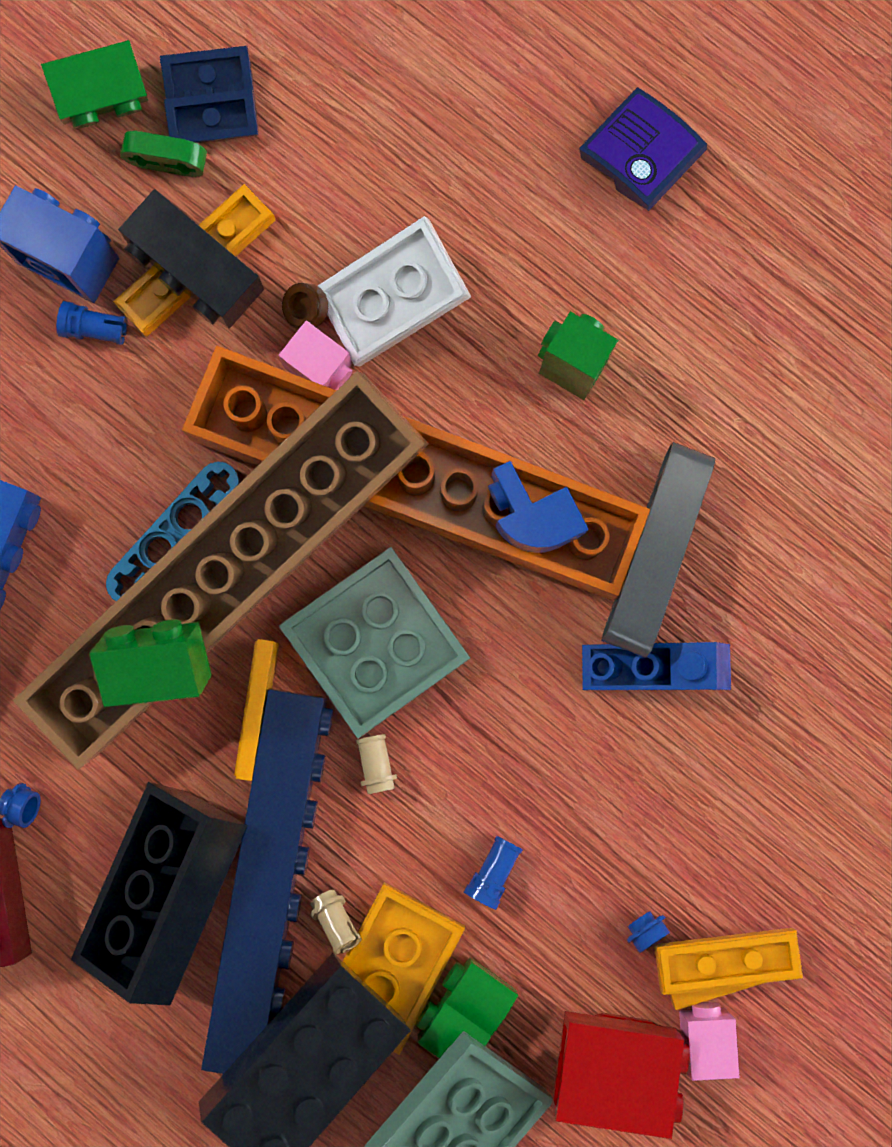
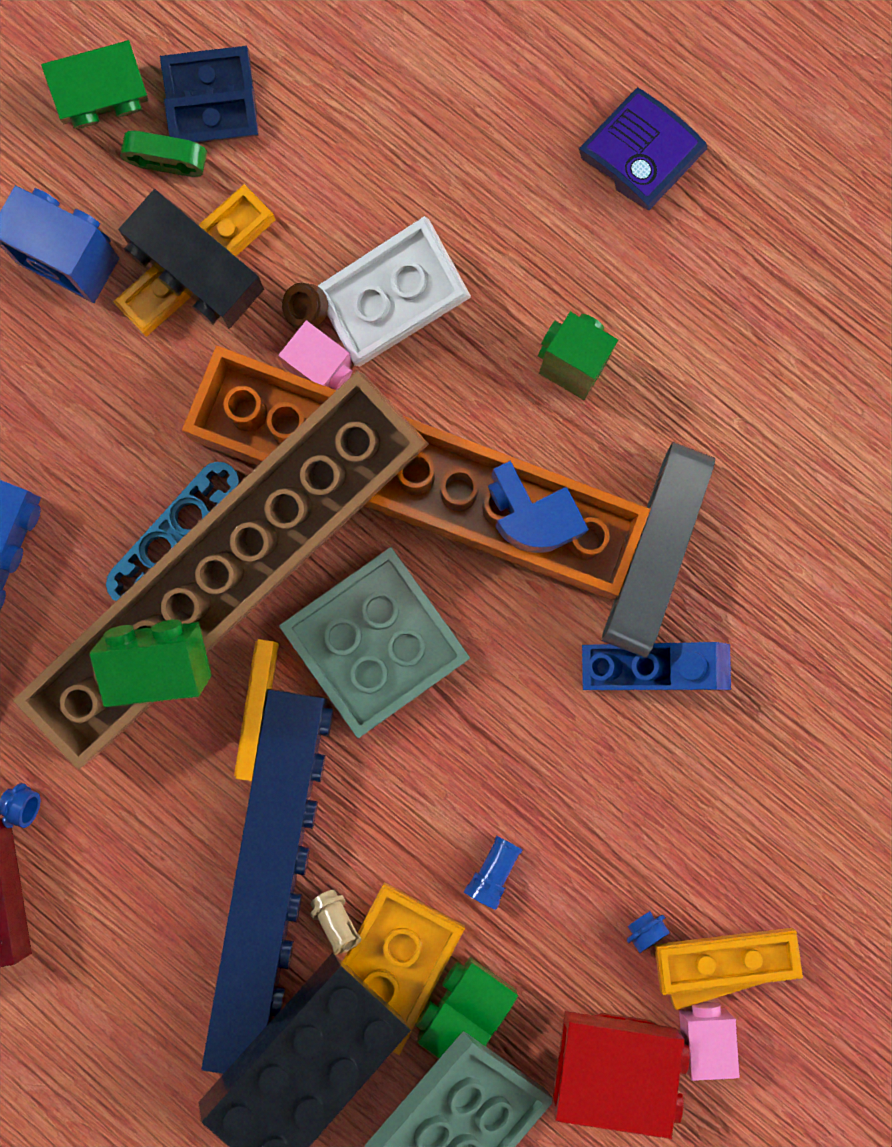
(79, 322): blue pin -> none
(158, 895): black brick -> none
(375, 764): tan pin -> none

